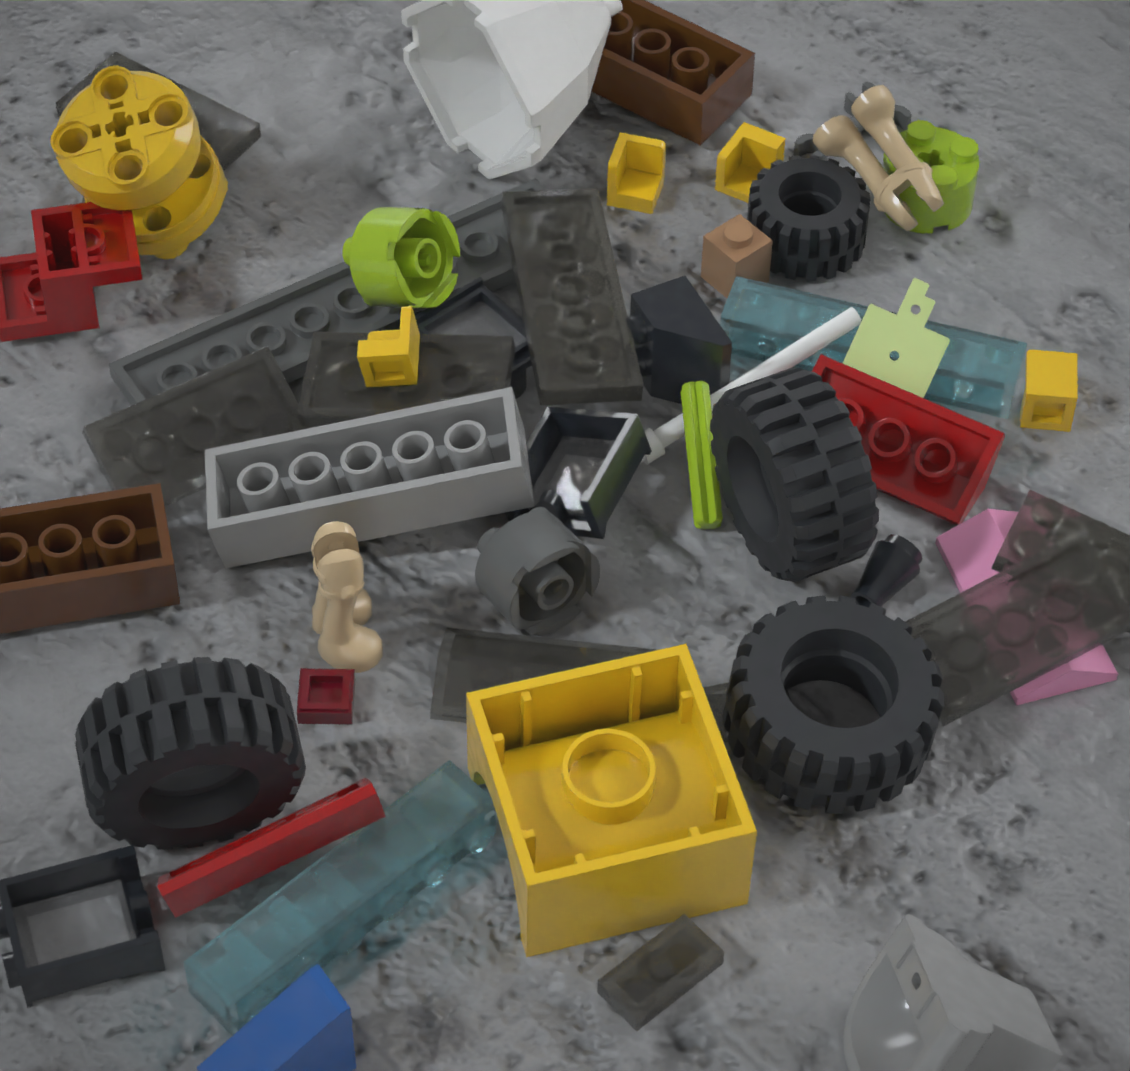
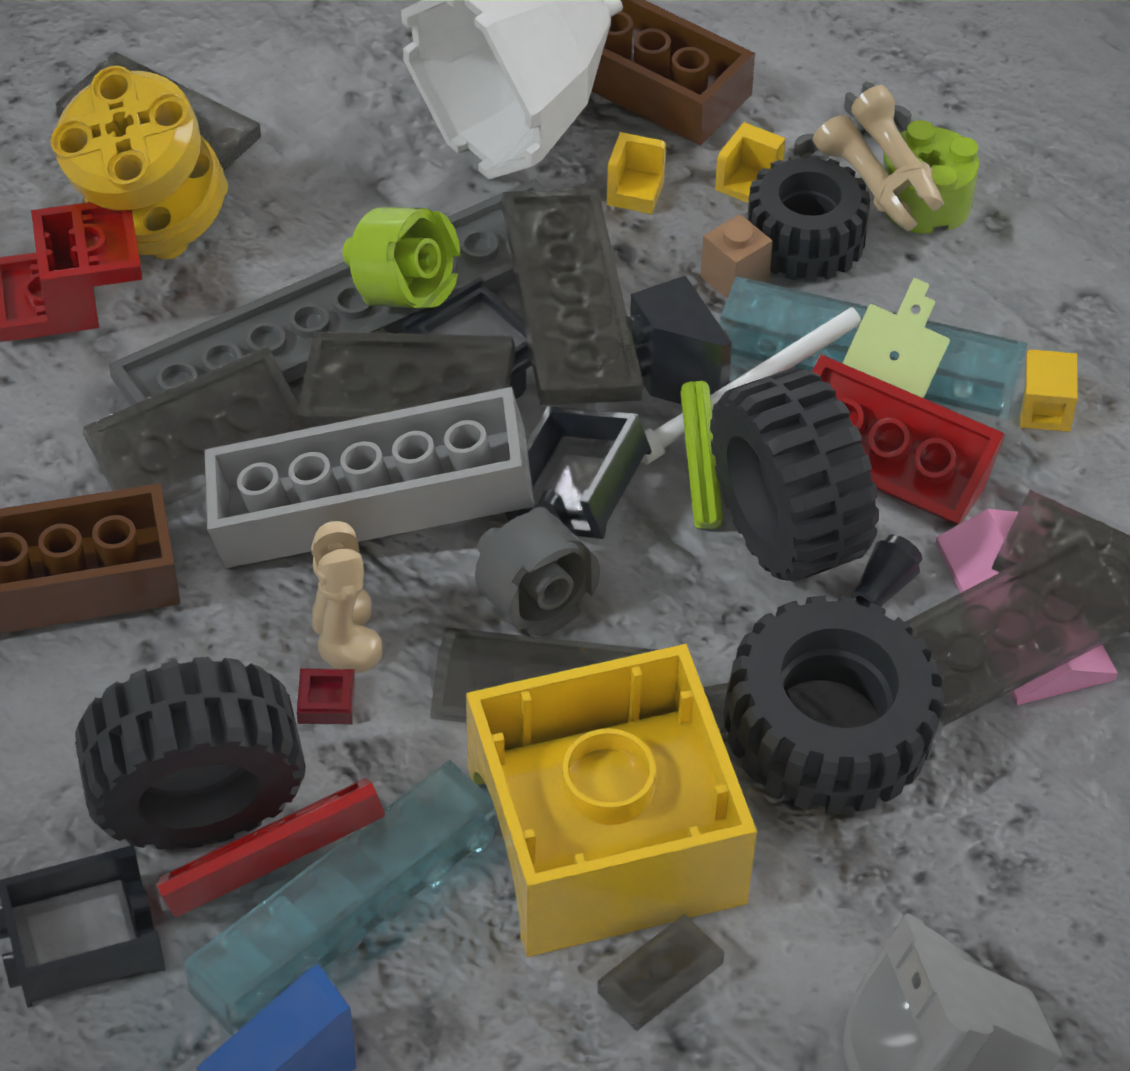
(391, 355): yellow panel -> none

